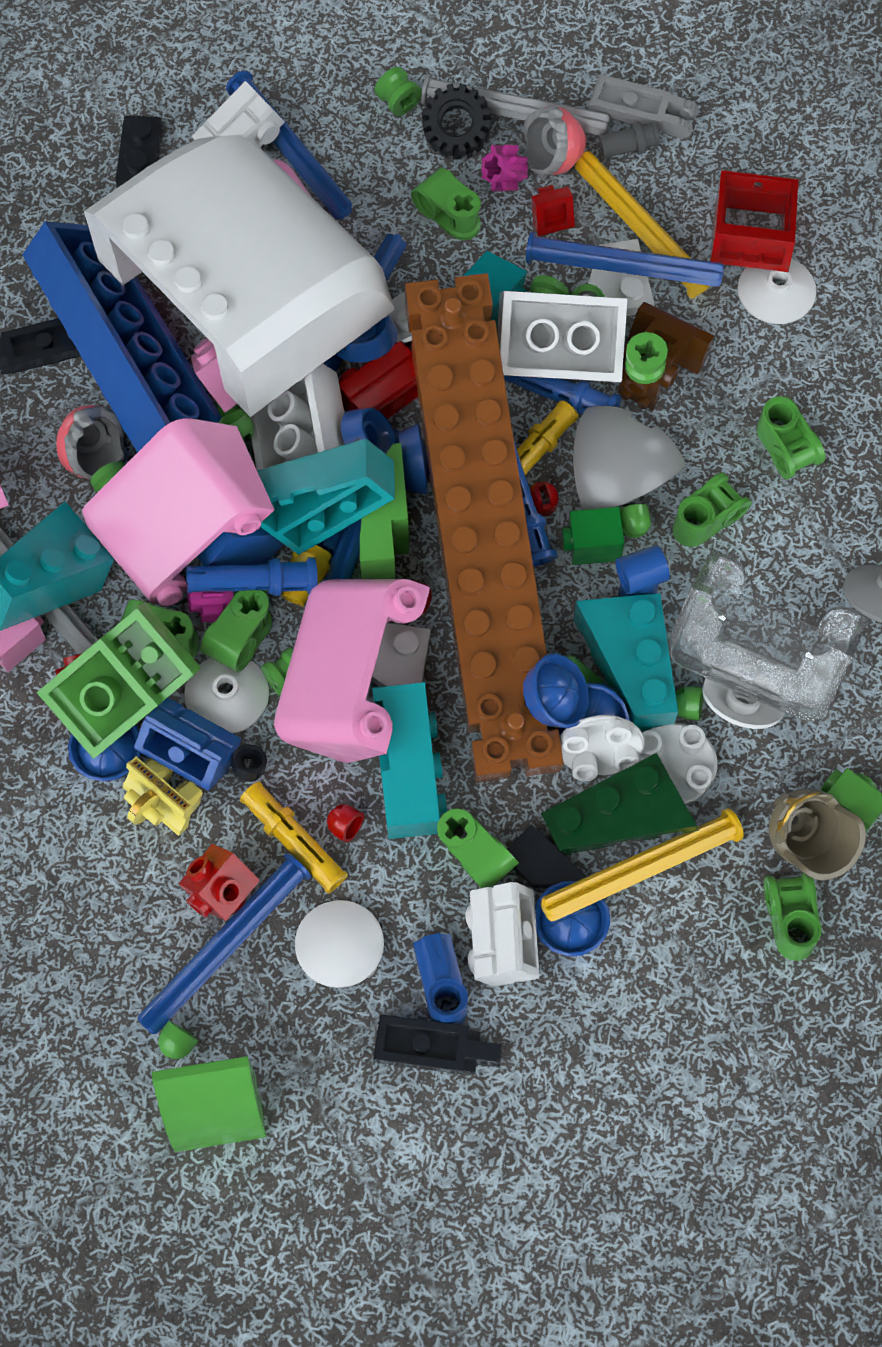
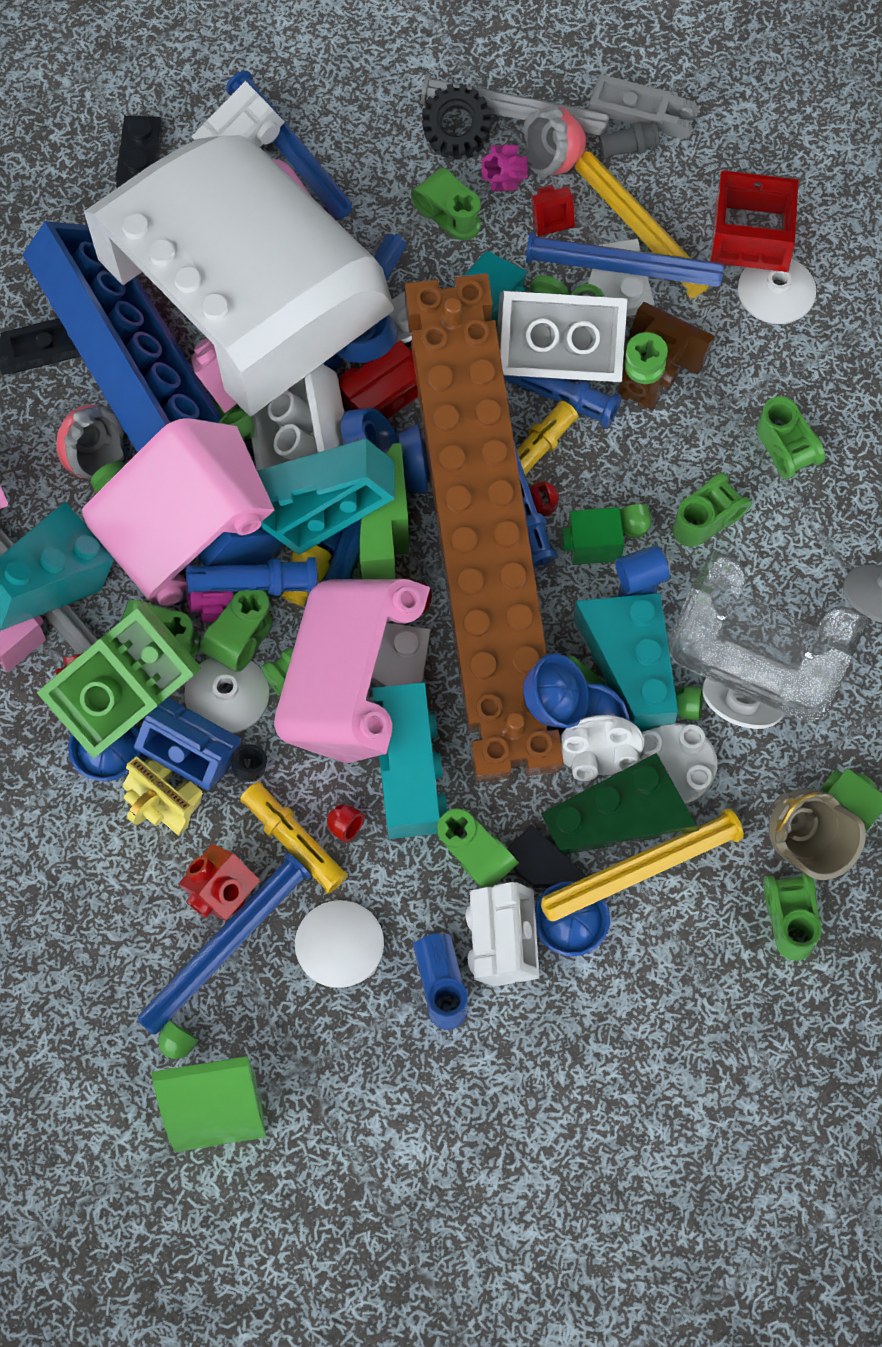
(398, 91): bright green wheel -> none
(432, 1046): black hinge -> none
(620, 458): light grey brick -> none

